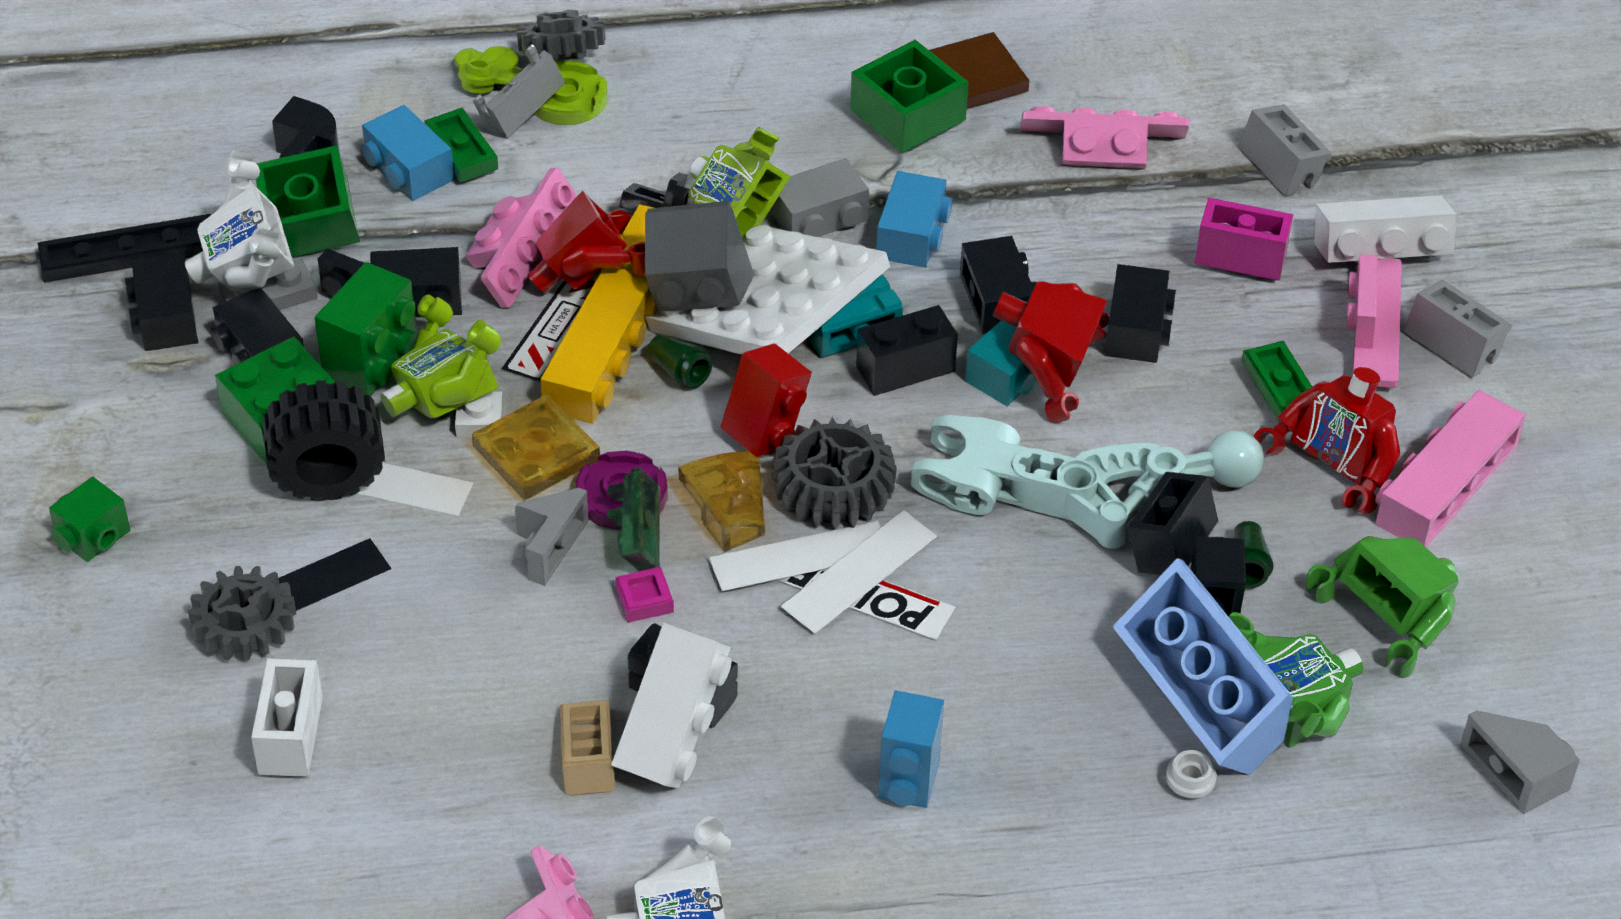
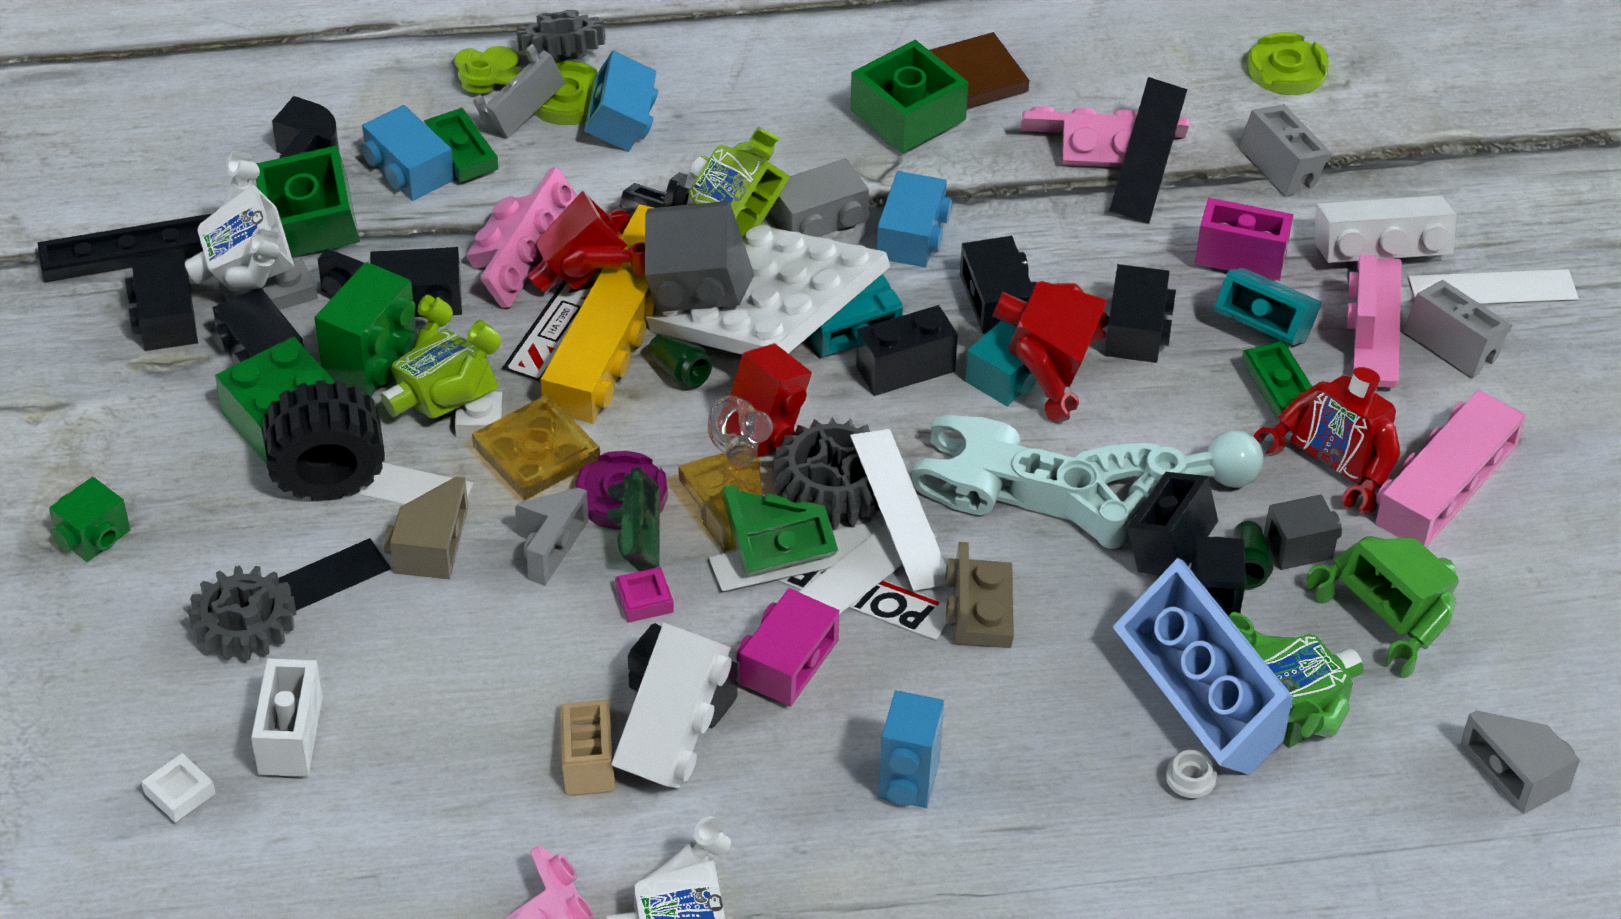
(178, 787): none -> white plate
(429, 531): none -> dark tan slope
(621, 101): none -> dark azure brick
(754, 429): none -> clear piece
(775, 531): none -> green wing
(788, 646): none -> dark pink brick
(901, 508): none -> white sticker
(980, 601): none -> dark tan bracket
(1148, 150): none -> black sticker
(1267, 306): none -> teal brick
(1287, 64): none -> lime tile
(1302, 531): none -> dark grey brick
(1506, 286): none -> white sticker

